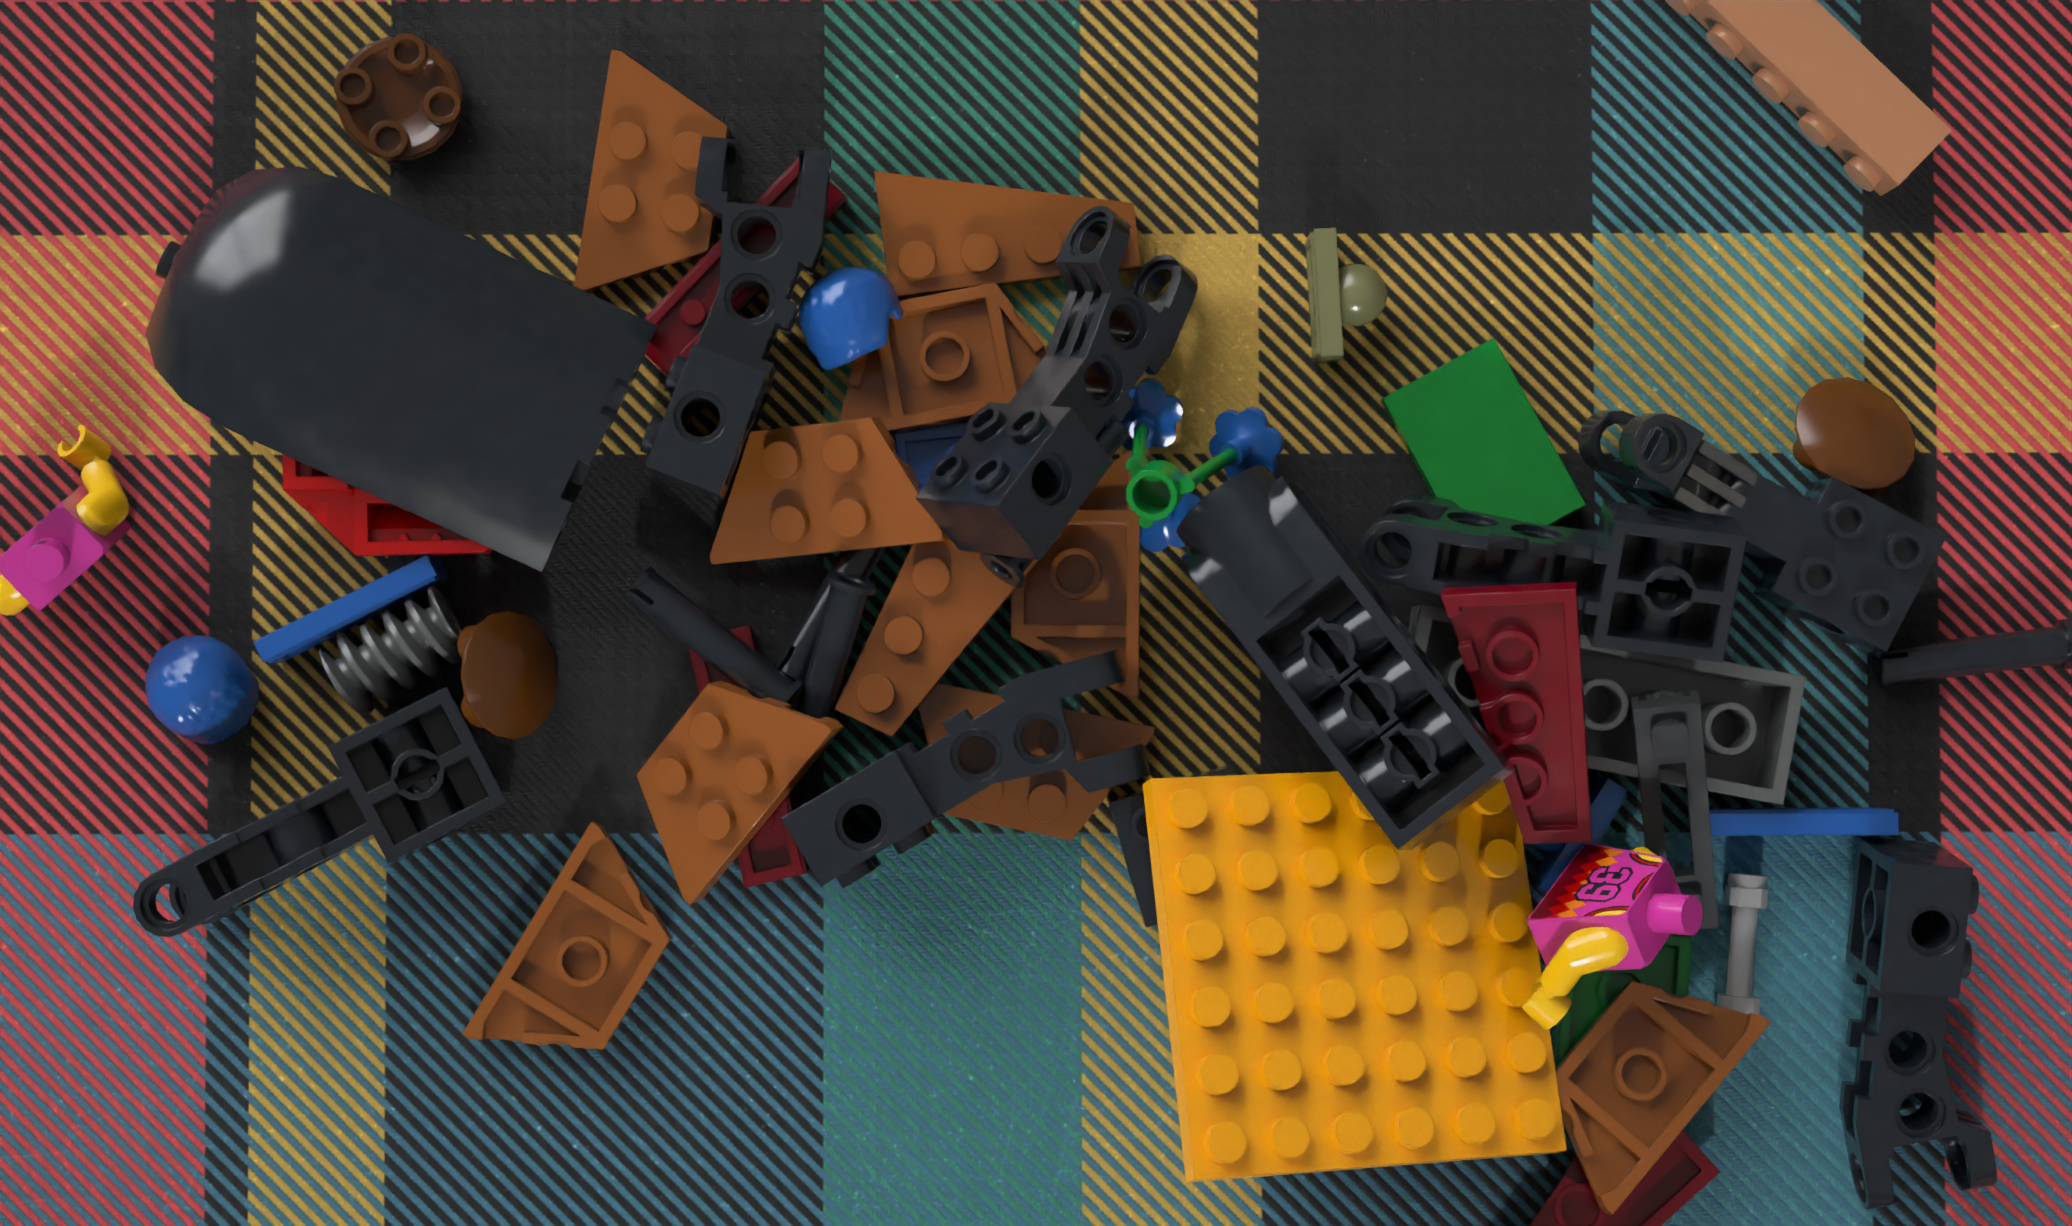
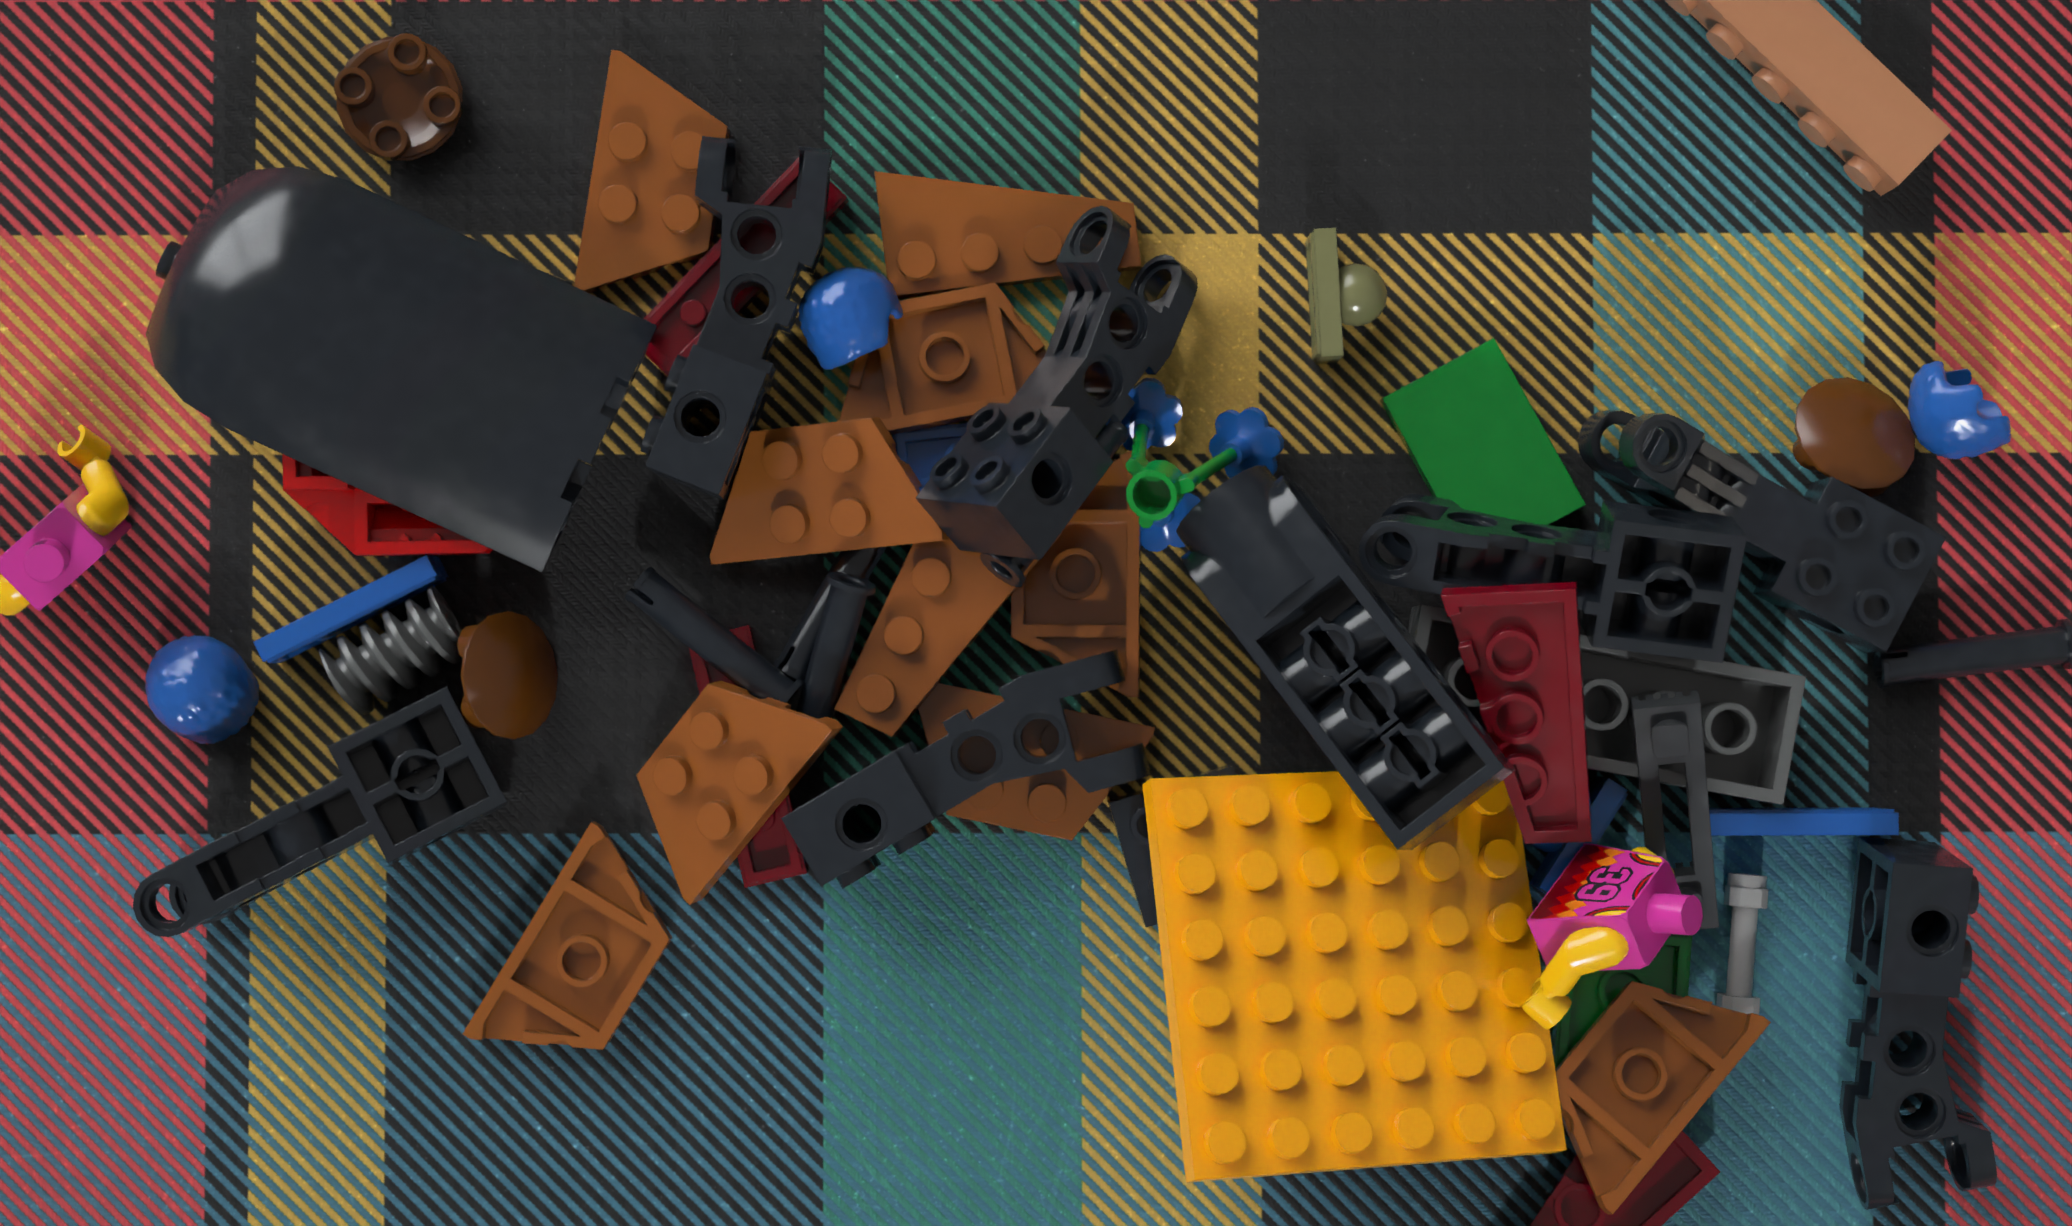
(1953, 416): none -> blue hair

